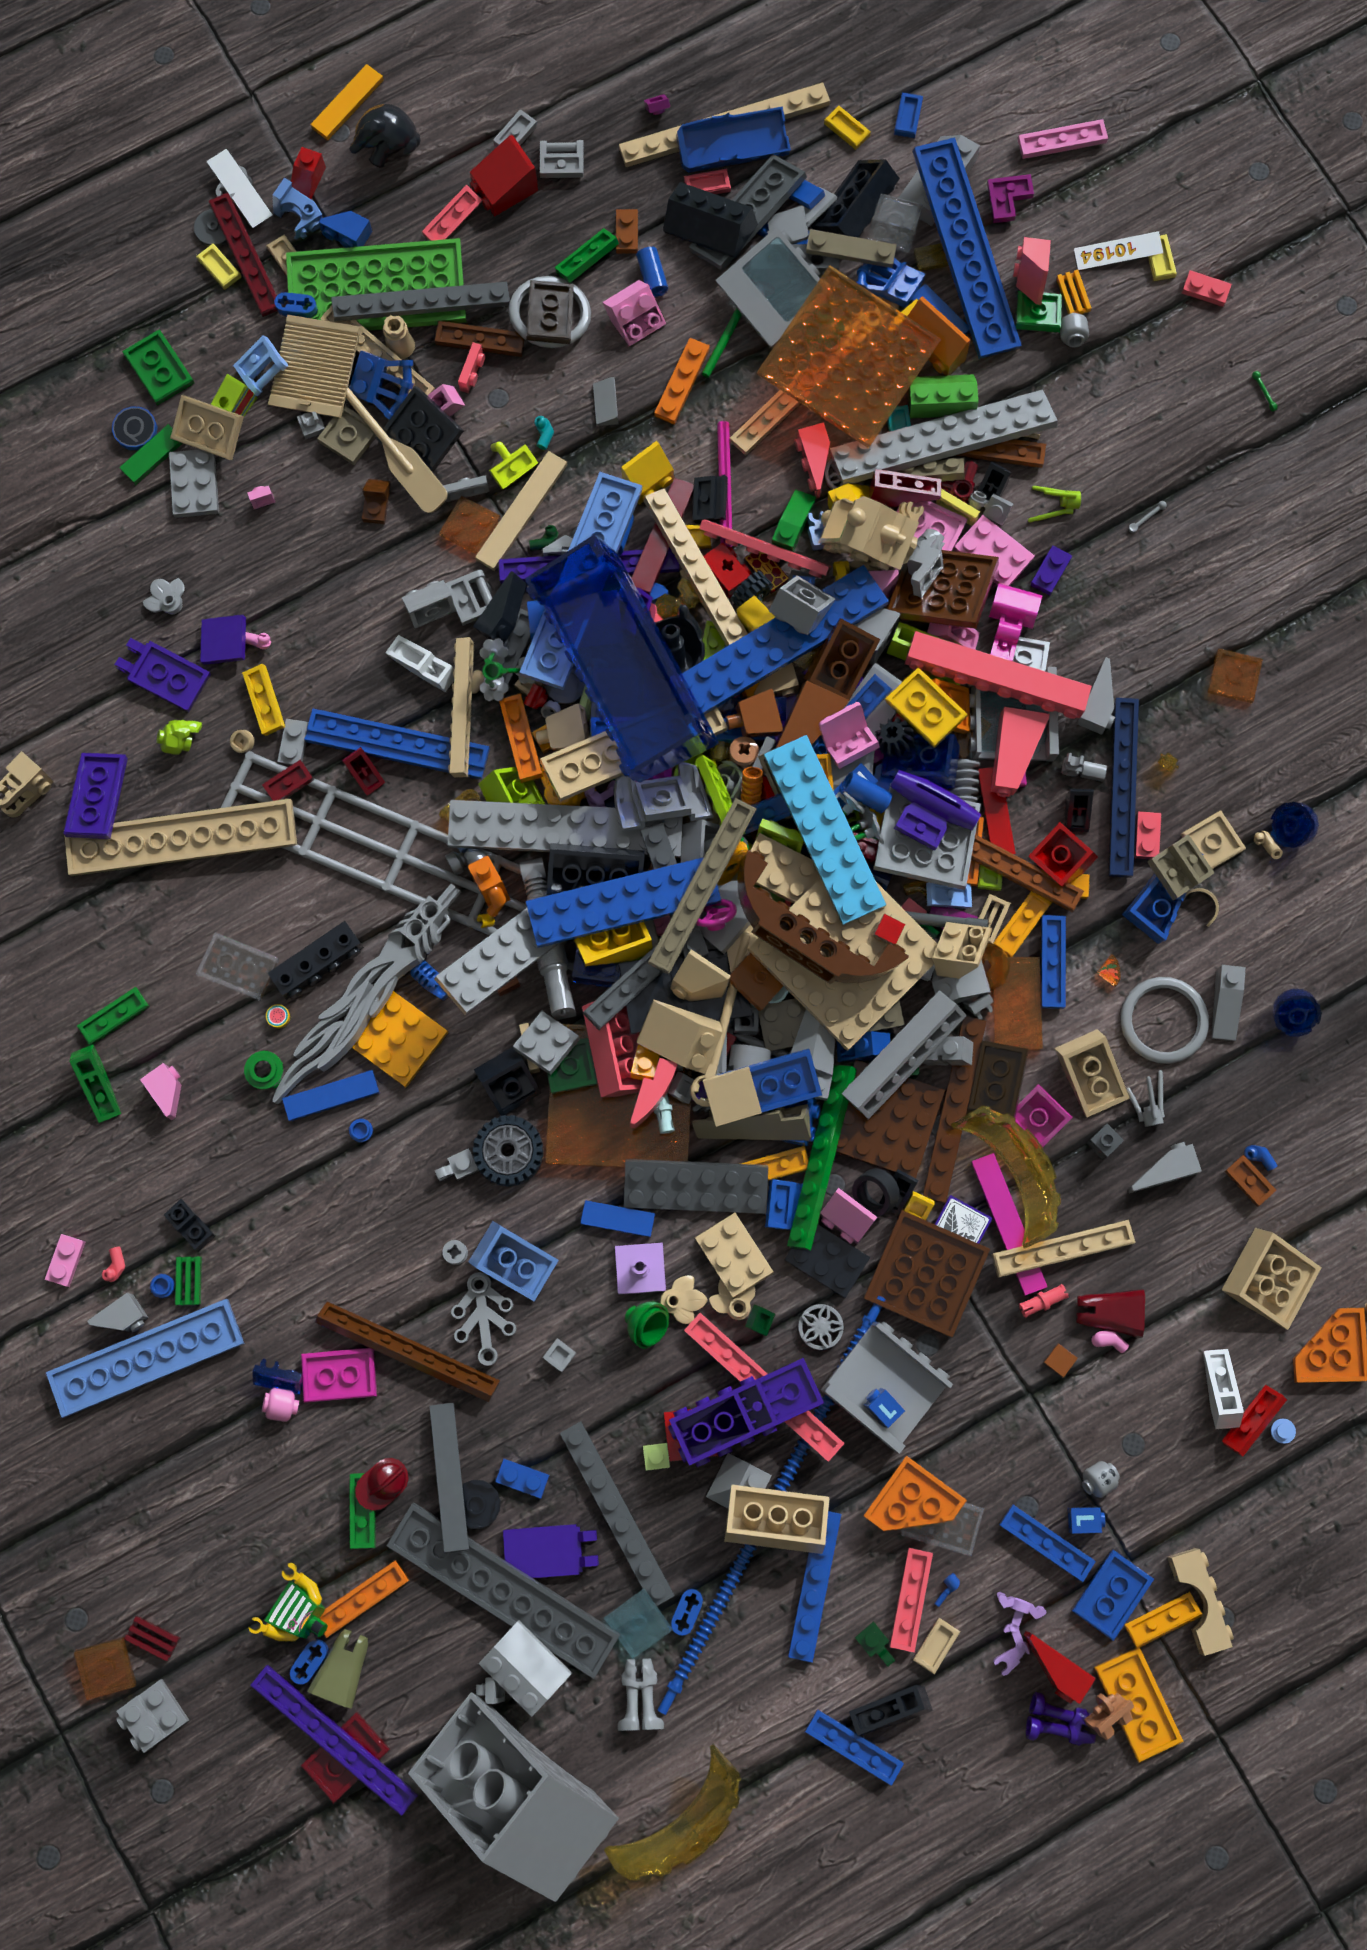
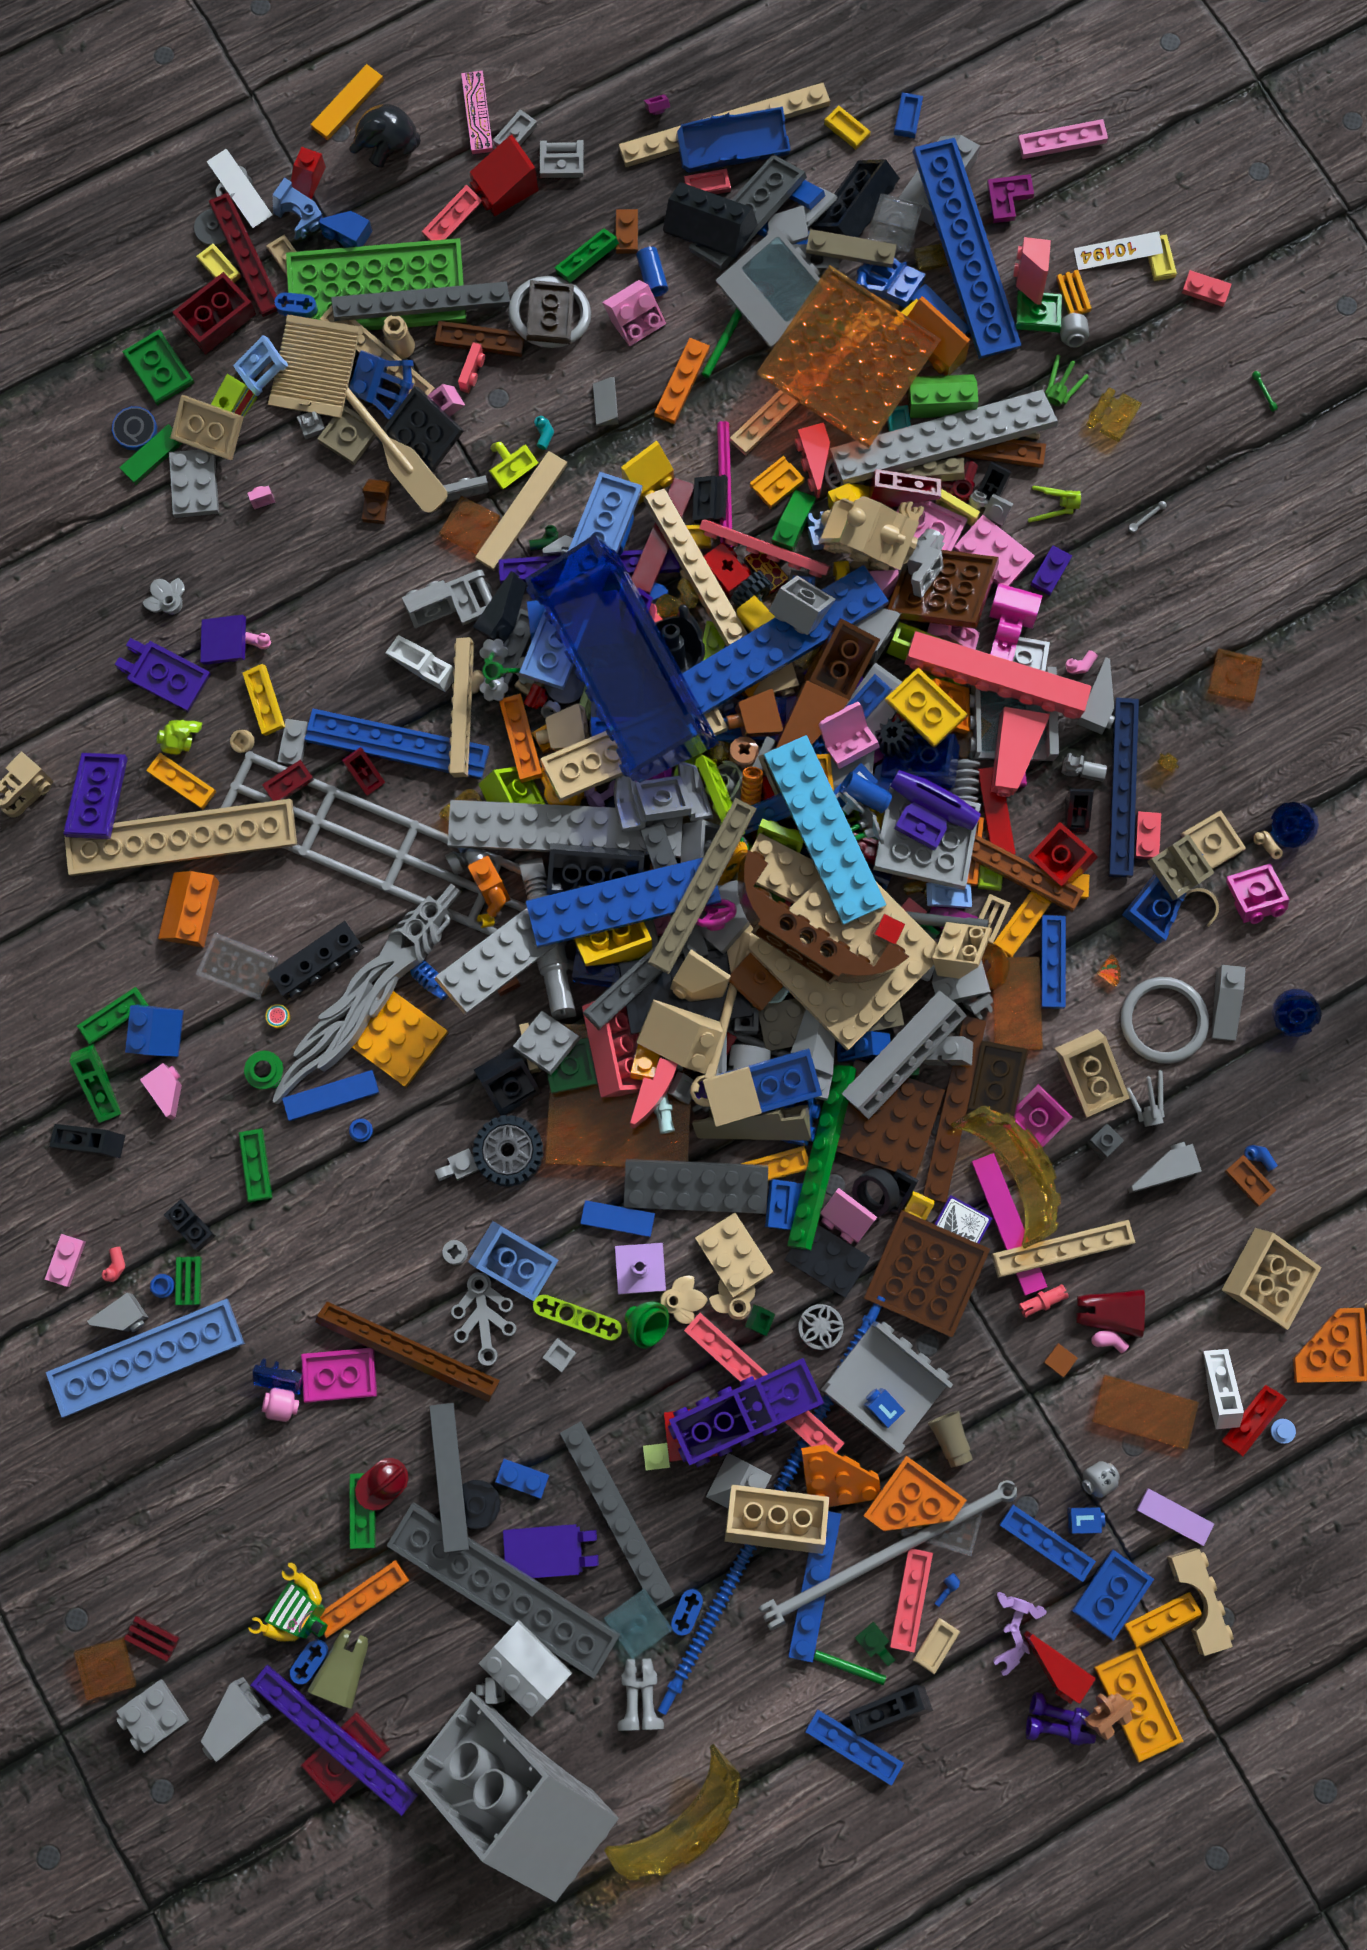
(87, 1140): none -> black slope
(154, 1030): none -> blue slope
(181, 781): none -> light orange plate
(189, 908): none -> orange slope
(214, 313): none -> dark red brick
(234, 1720): none -> light grey slope
(255, 1165): none -> green tile
(477, 112): none -> bright pink tile
(578, 1314): none -> lime beam
(777, 482): none -> light orange plate
(837, 1477): none -> orange plate
(849, 1667): none -> green bar
(882, 1556): none -> light grey hinge
(951, 1438): none -> dark tan plant
(1058, 393): none -> bright green plant
(1081, 666): none -> bright pink arm
(1120, 417): none -> clear yellow plate
(1145, 1412): none -> clear orange tile
(1175, 1517): none -> lavender tile
(1258, 894): none -> dark pink plate

